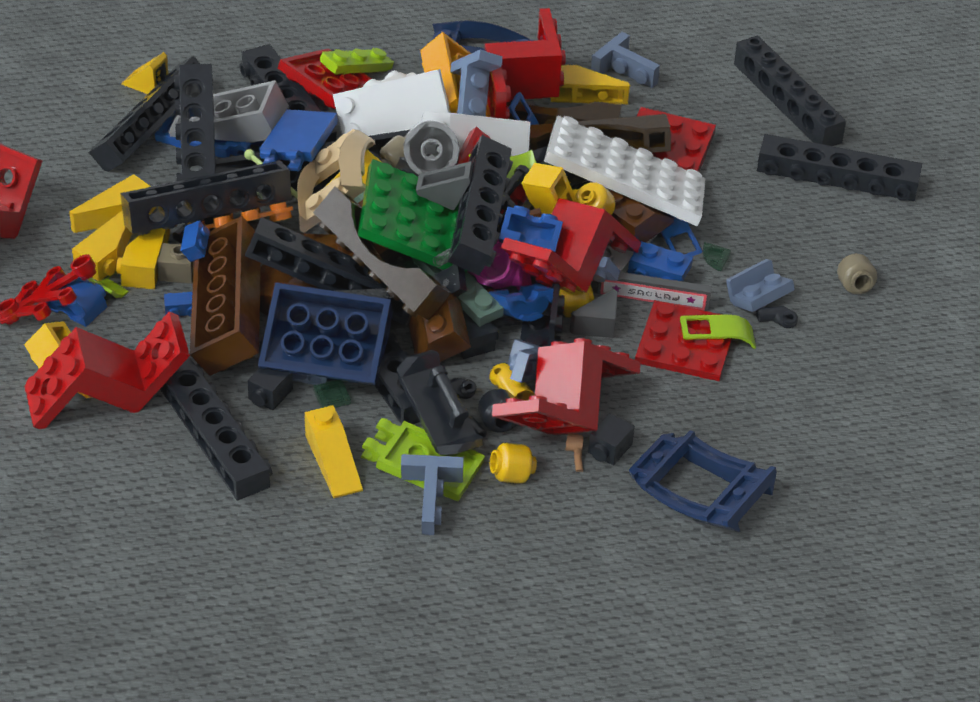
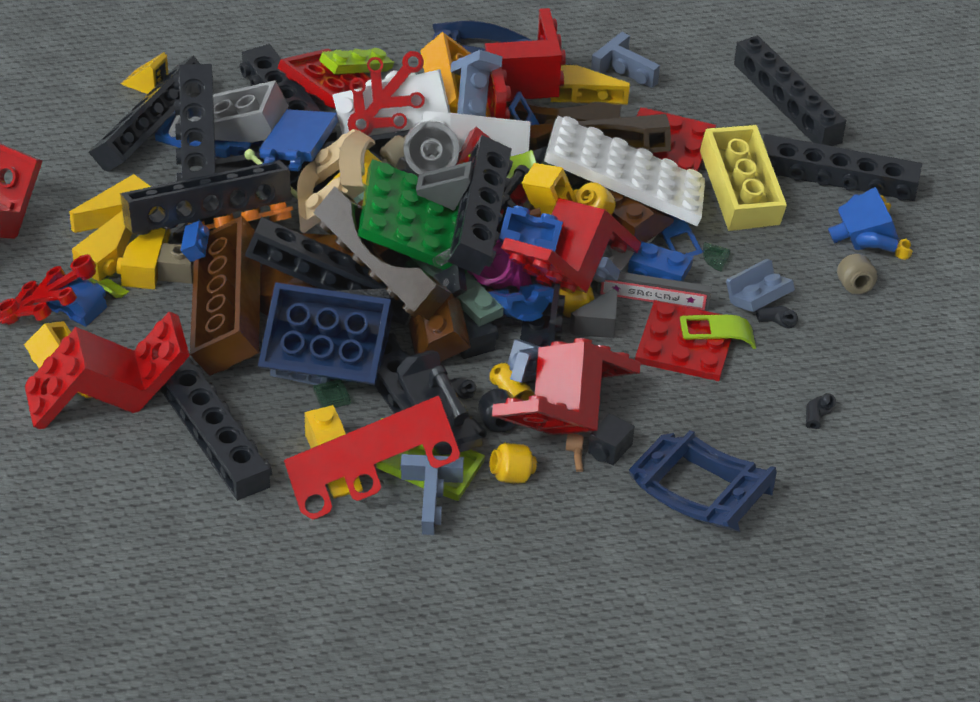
(178, 303): blue piece -> none
(269, 387): black brick -> none
(362, 448): none -> red piece
(382, 97): none -> red plant
(742, 177): none -> light yellow brick
(817, 408): none -> black arm
(869, 225): none -> blue torso

